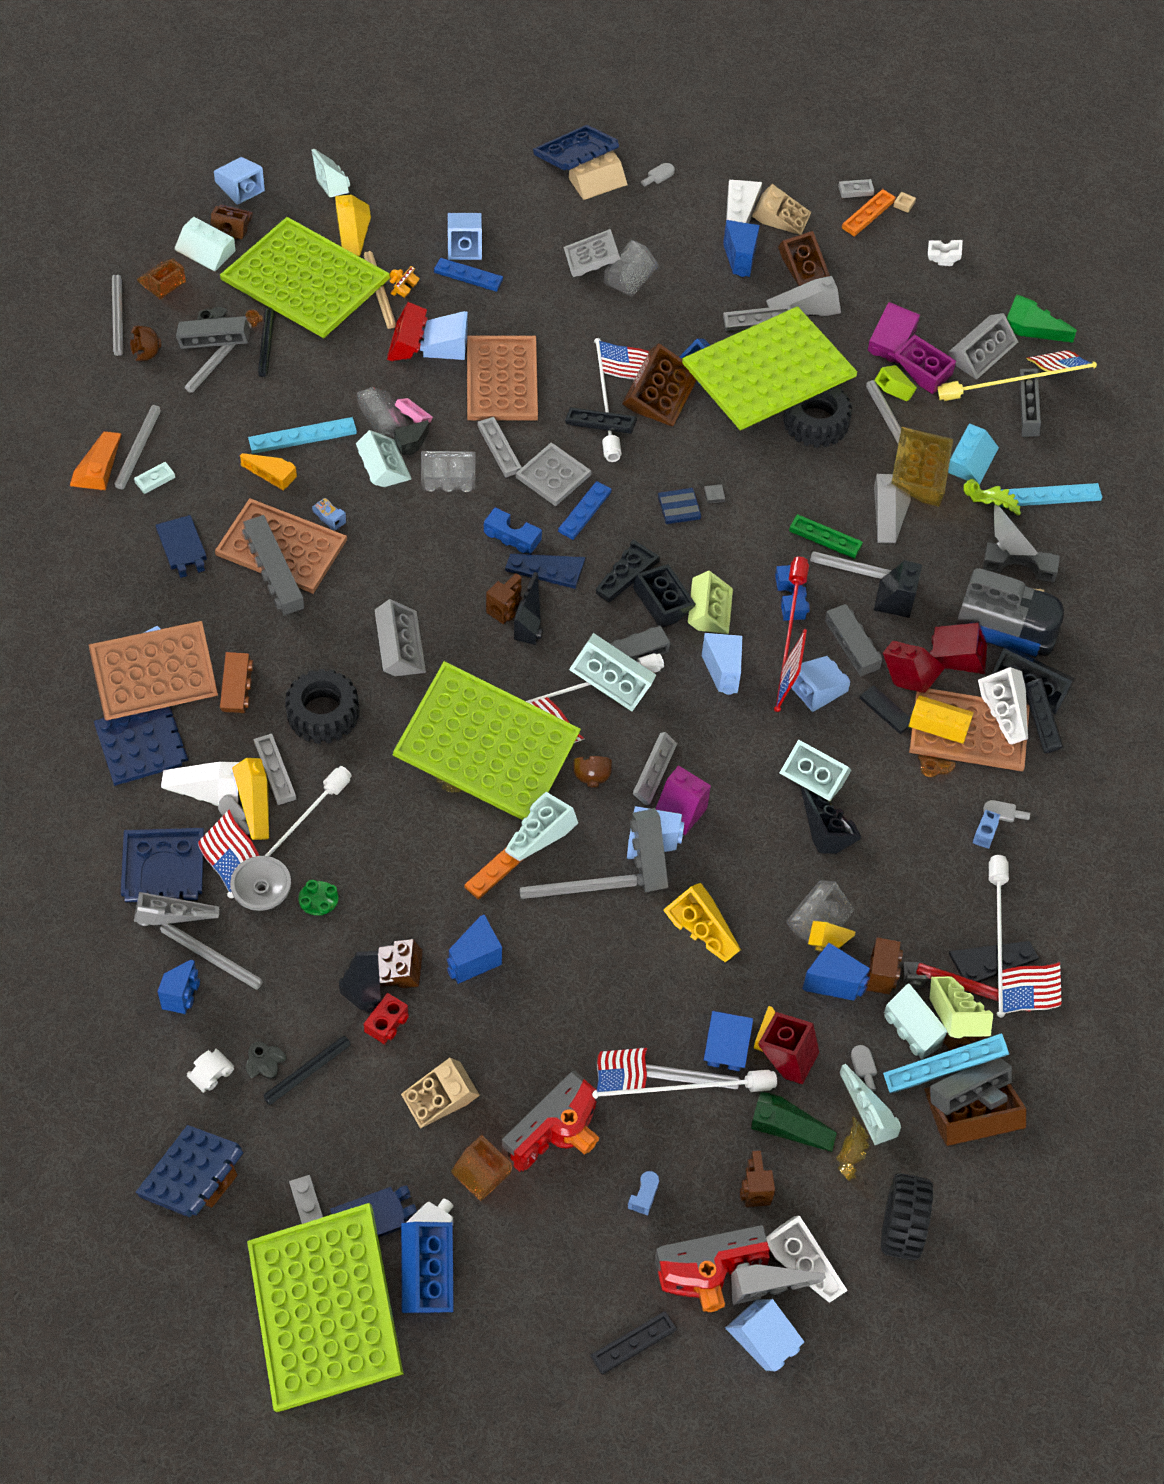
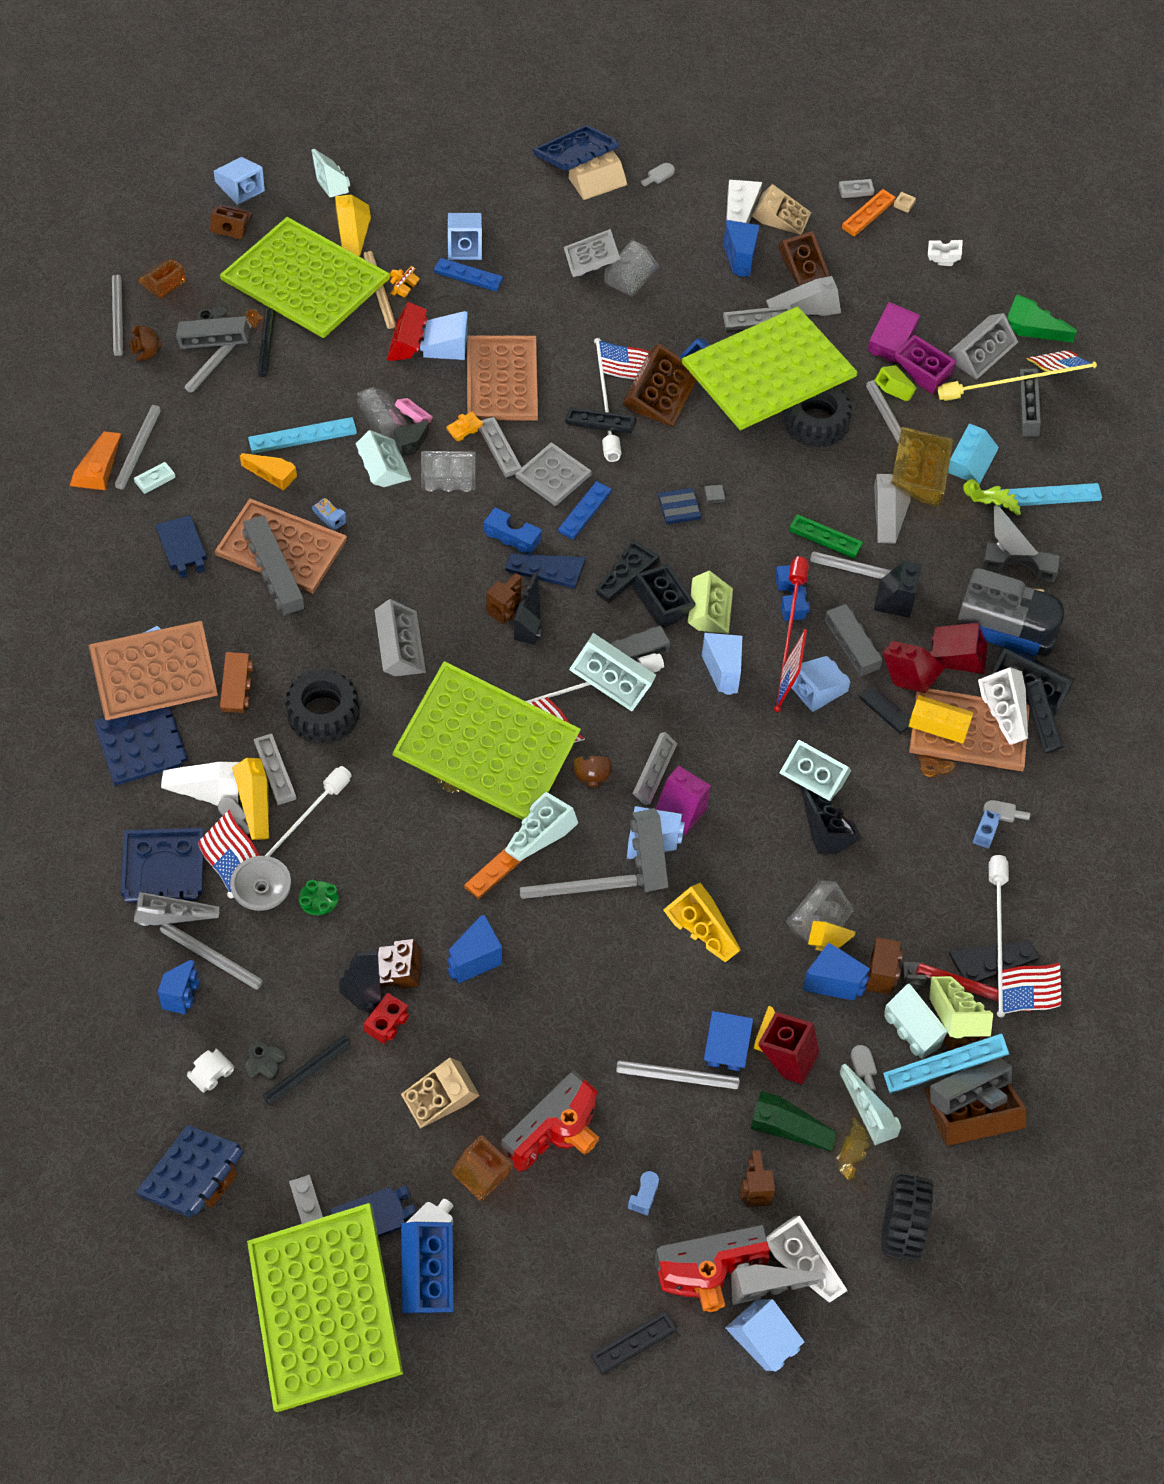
(205, 244): light aqua slope -> none
(464, 425): none -> light orange hips
(627, 1074): flag -> none

